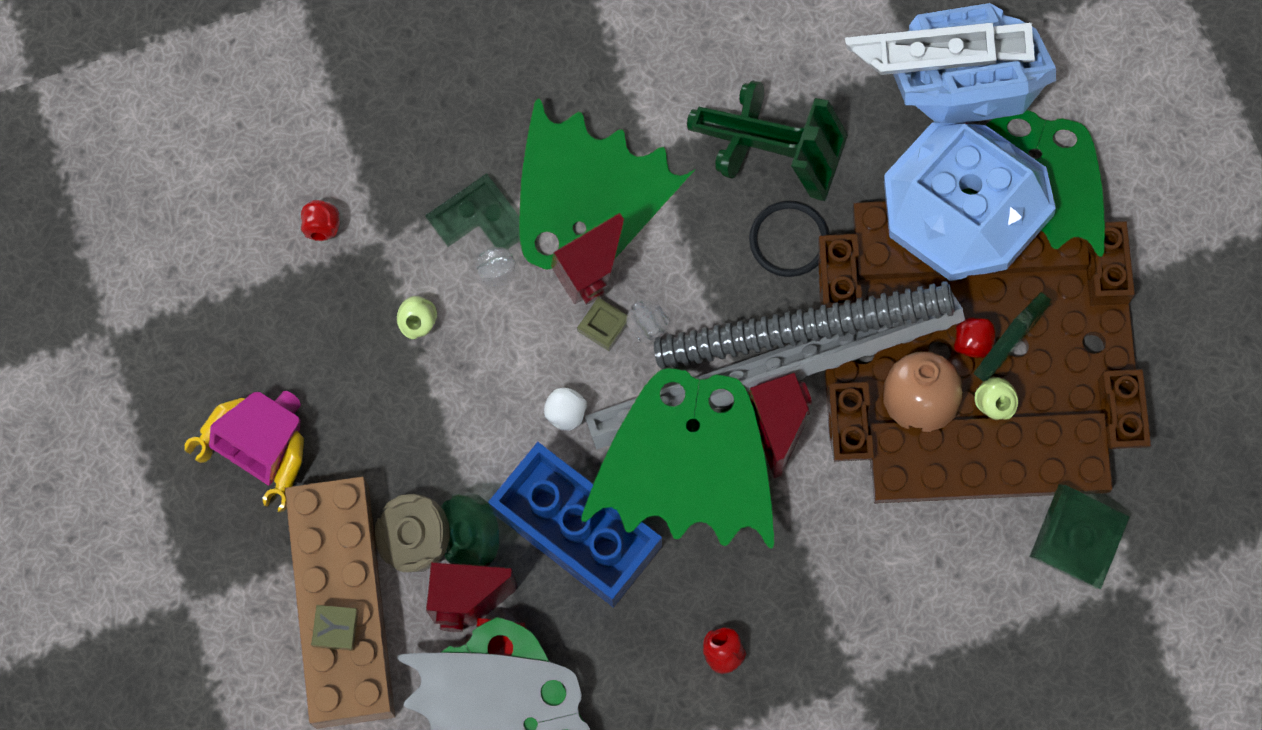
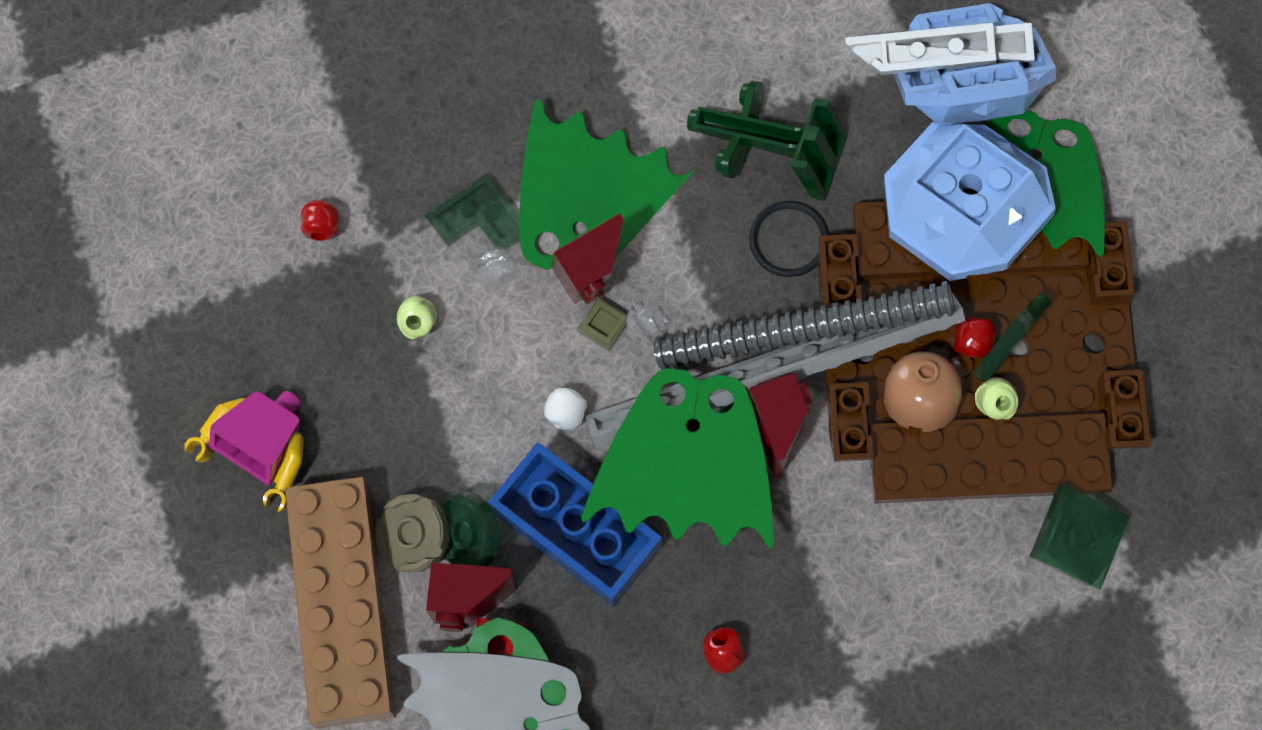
(334, 627): olive tile -> none

